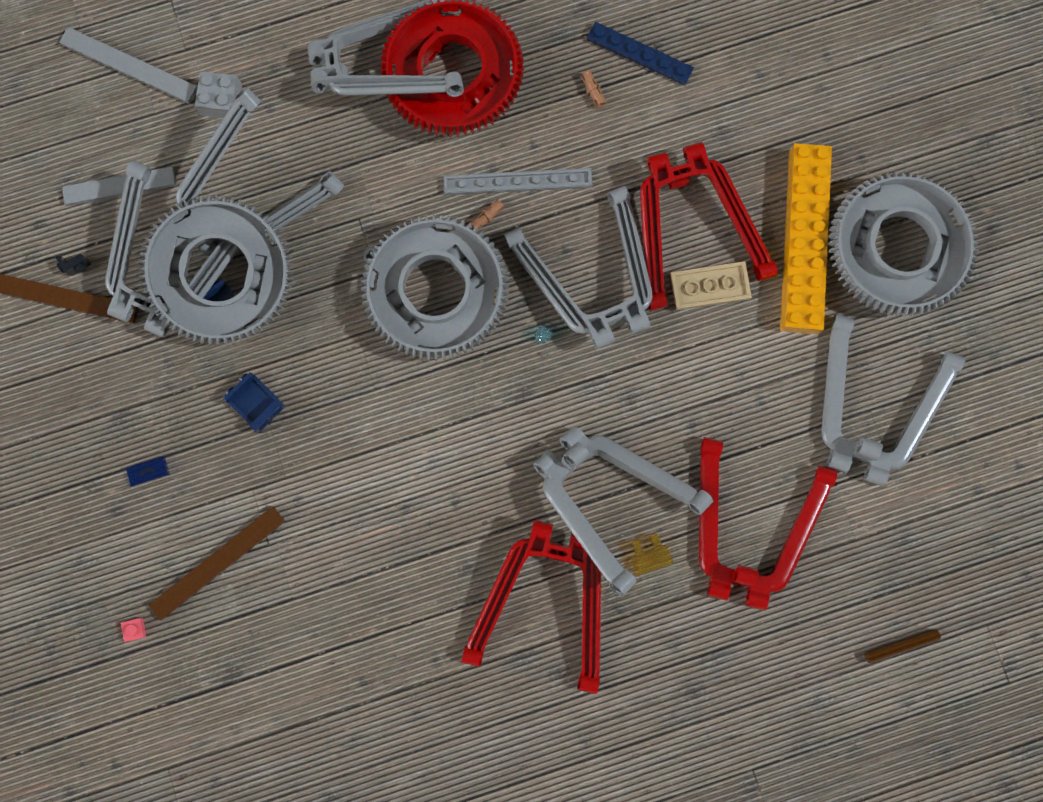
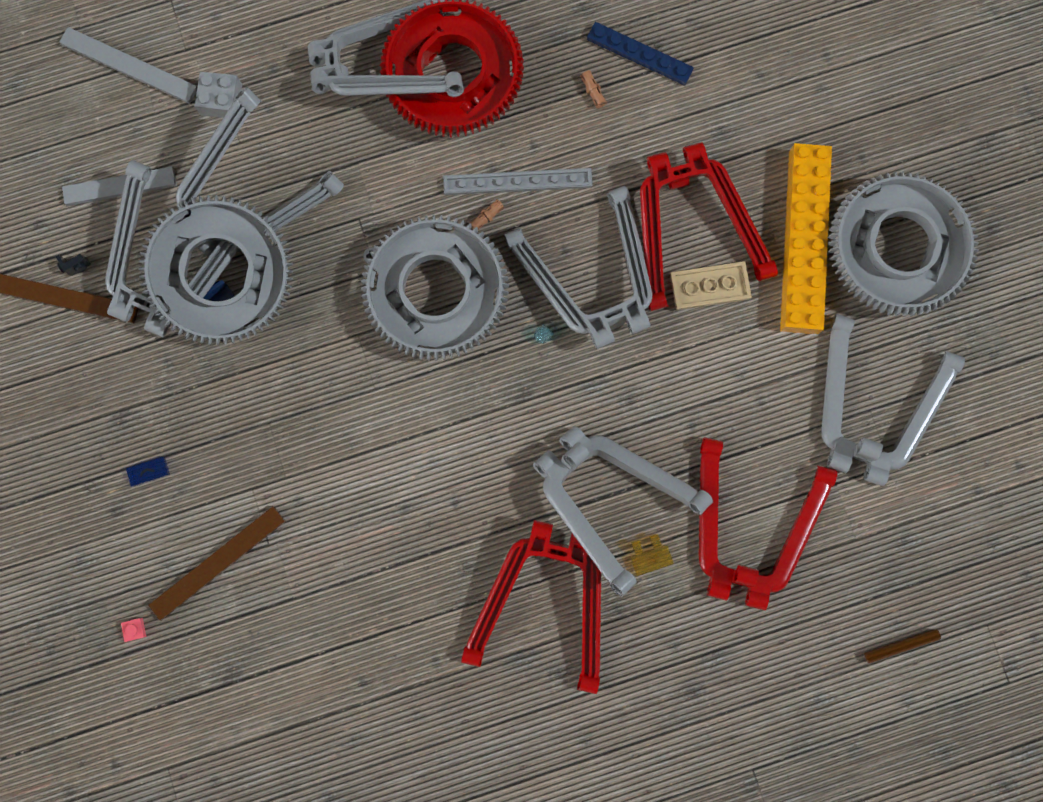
(254, 401): dark blue panel -> none

